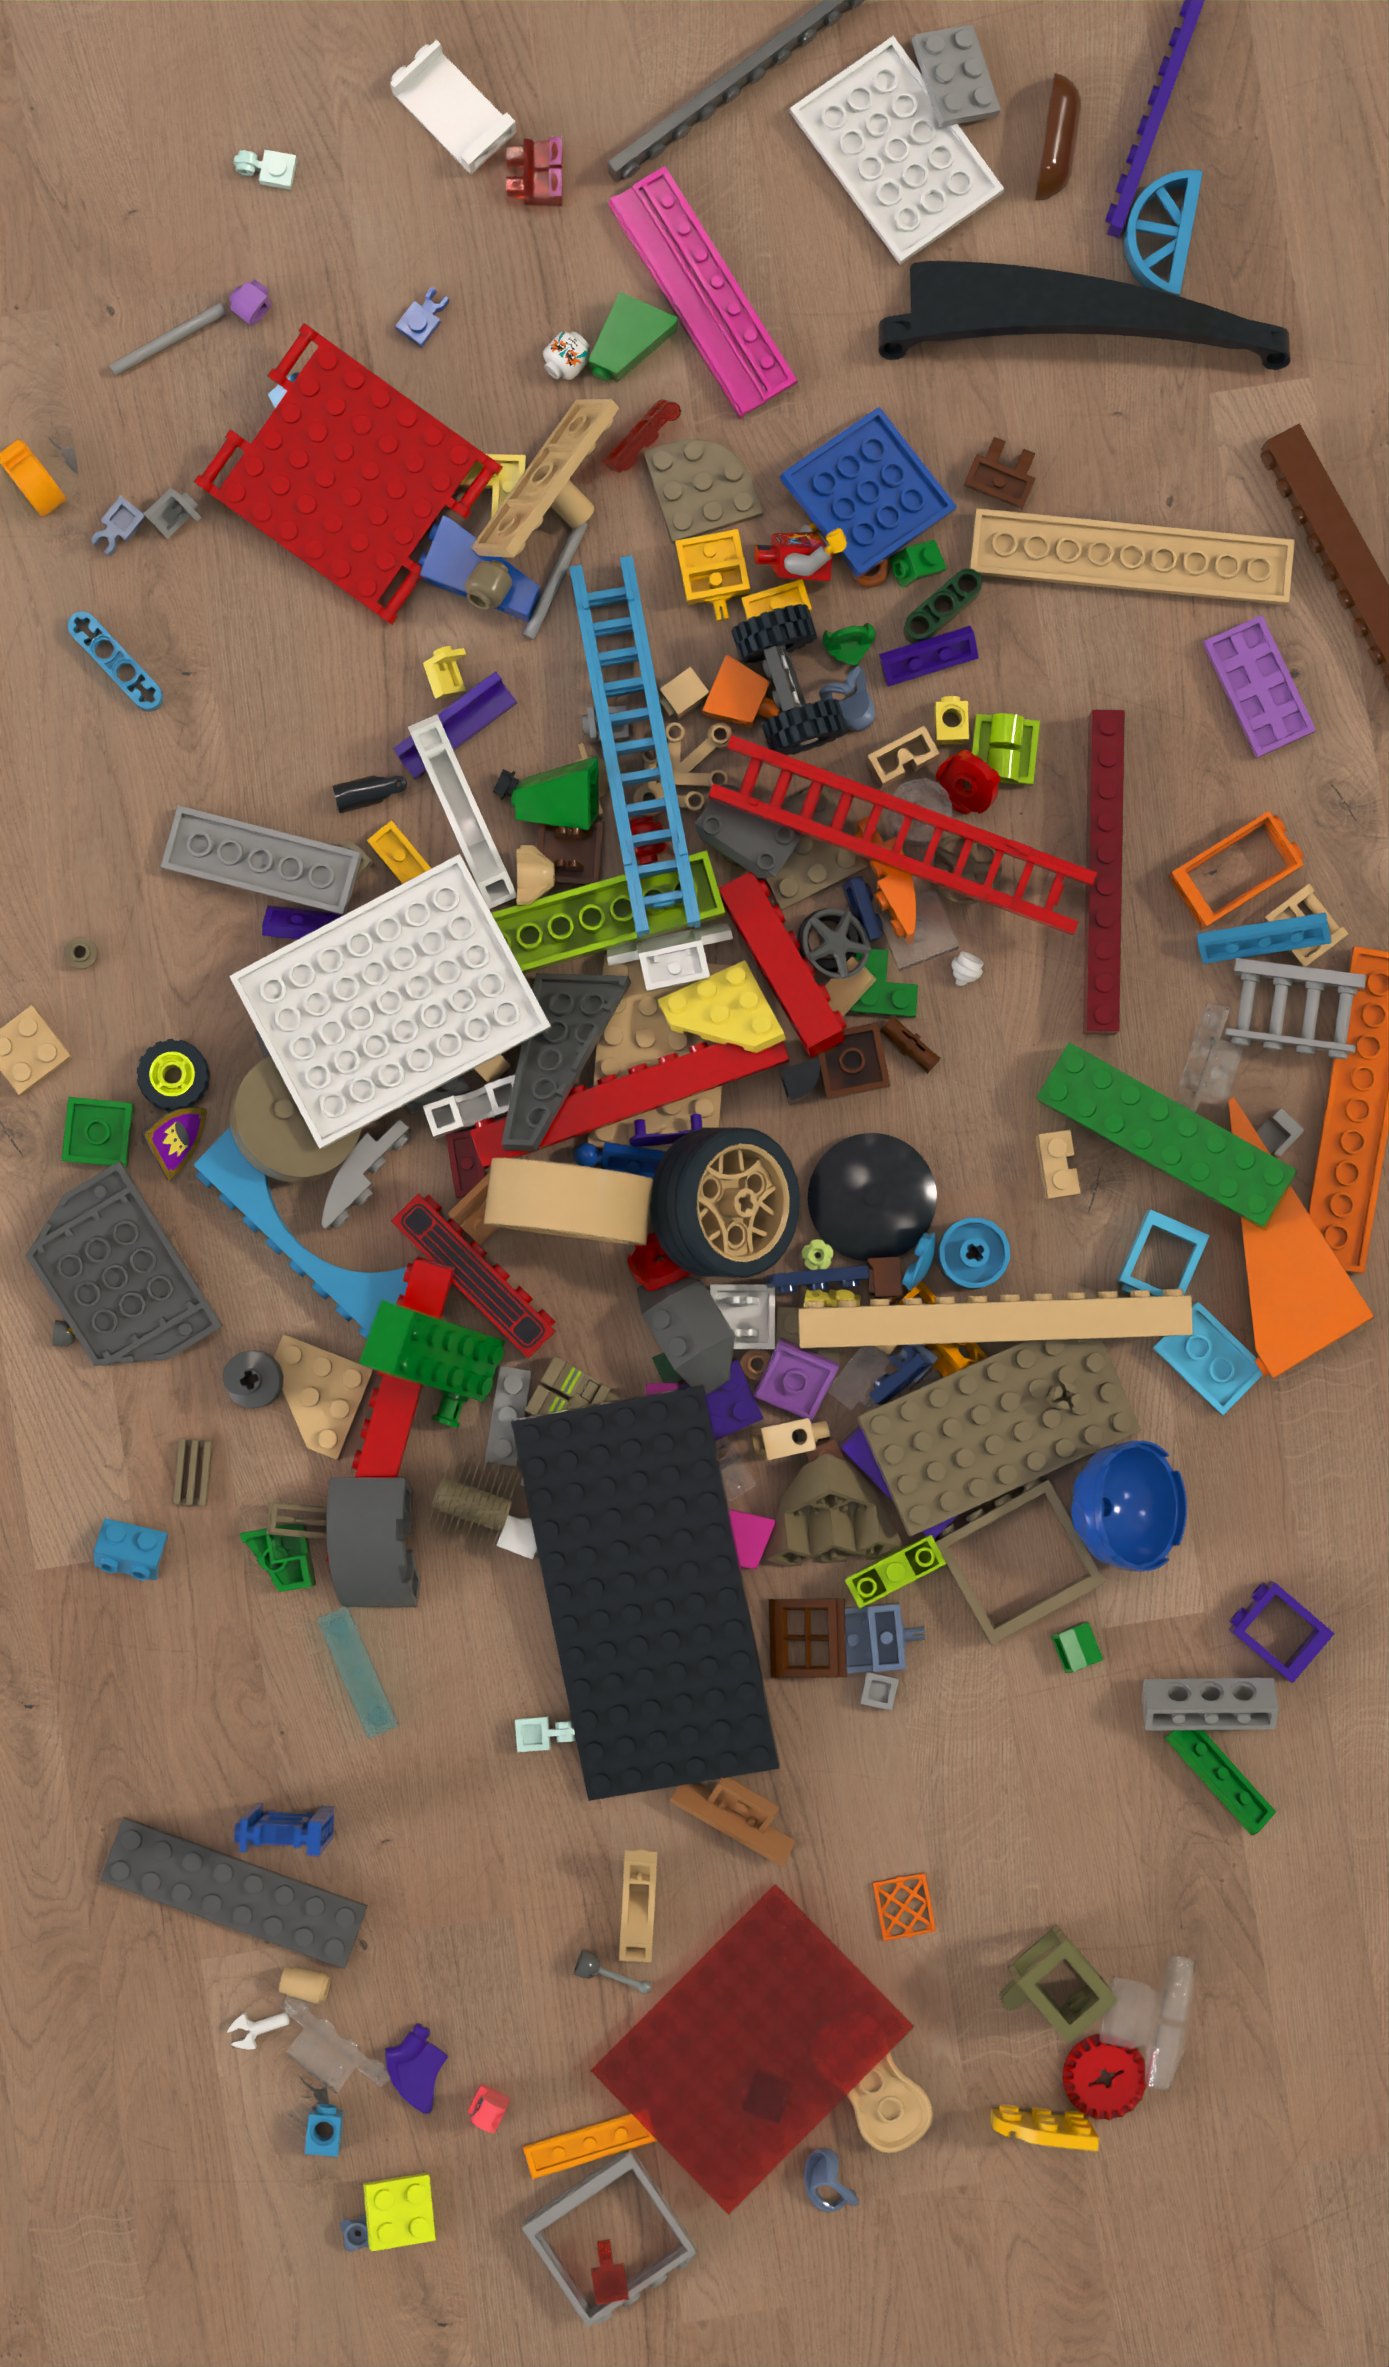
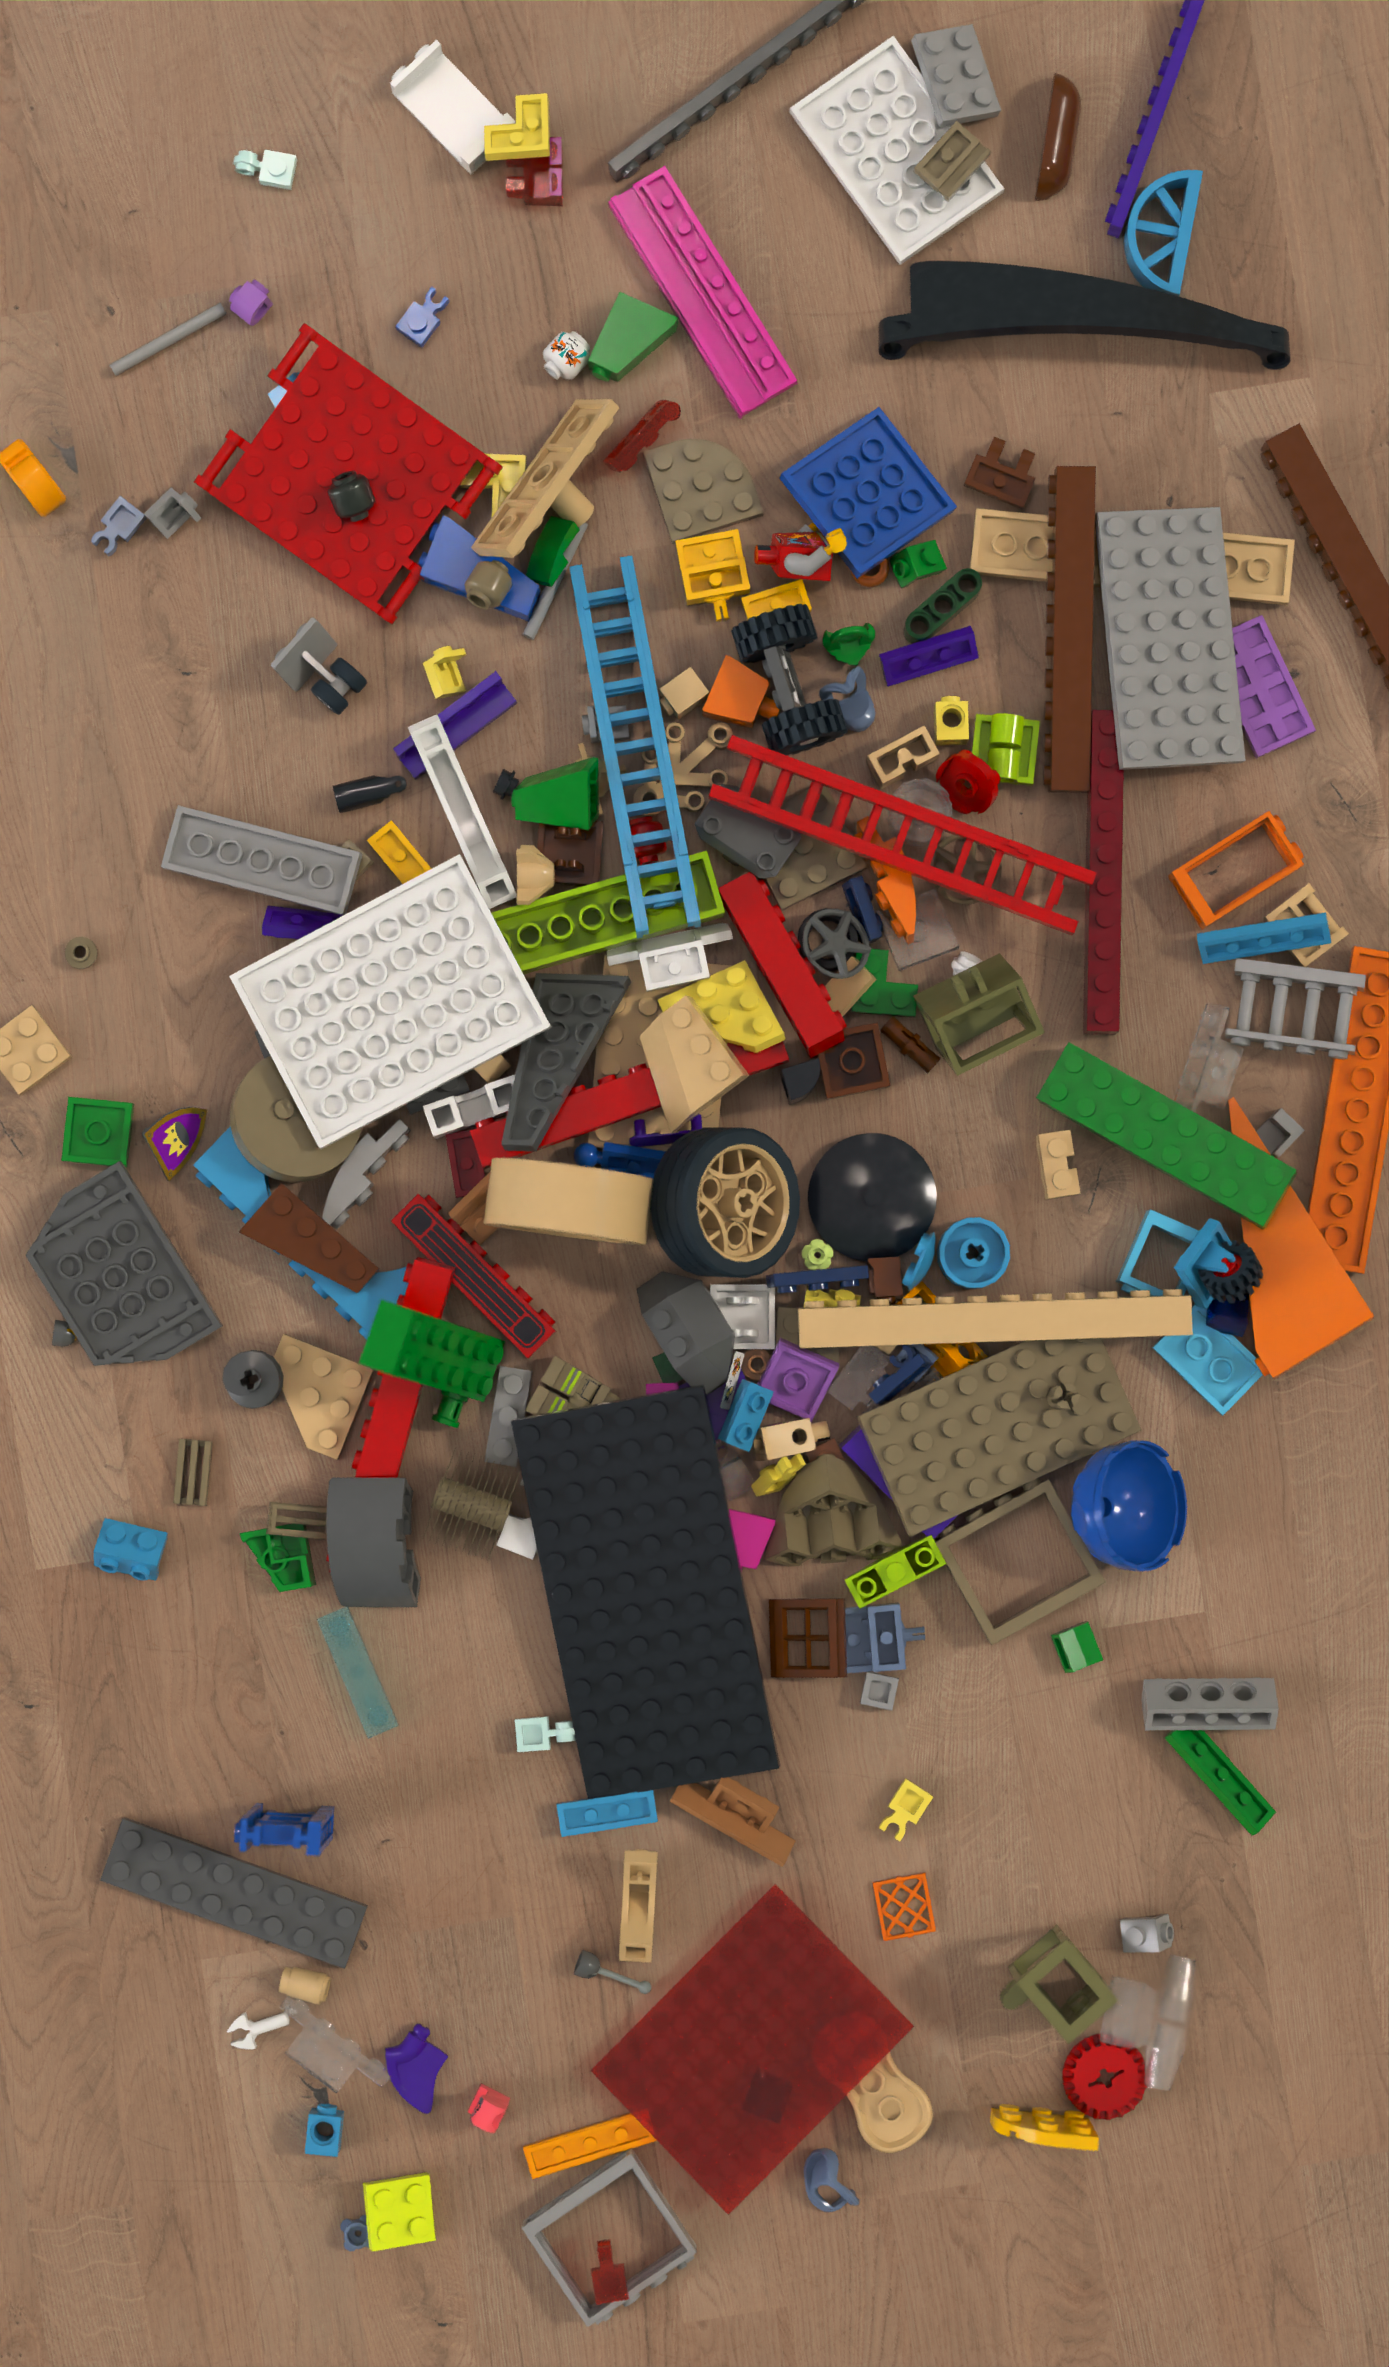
(113, 663): dark azure beam -> none
(167, 1056): black wheel -> none
(302, 1235): none -> reddish brown wing
(304, 657): none -> light grey plate
(351, 496): none -> pearl dark grey head
(524, 139): none -> light yellow plate
(547, 557): none -> green slope
(606, 1813): none -> dark azure plate
(648, 1271): red plate -> none
(688, 1062): none -> tan wedge
(732, 1380): none -> white sticker
(745, 1415): none -> dark azure bracket
(776, 1477): none -> light yellow plate
(907, 1804): none -> light yellow plate
(952, 161): none -> dark tan plate
(973, 1004): none -> olive piece
(1070, 629): none -> reddish brown brick
(1146, 1933): none -> light grey bracket
(1169, 638): none -> light grey plate
(1217, 1267): none -> plate
(1228, 1317): none -> clear blue piece
(1307, 1650): dark purple window -> none

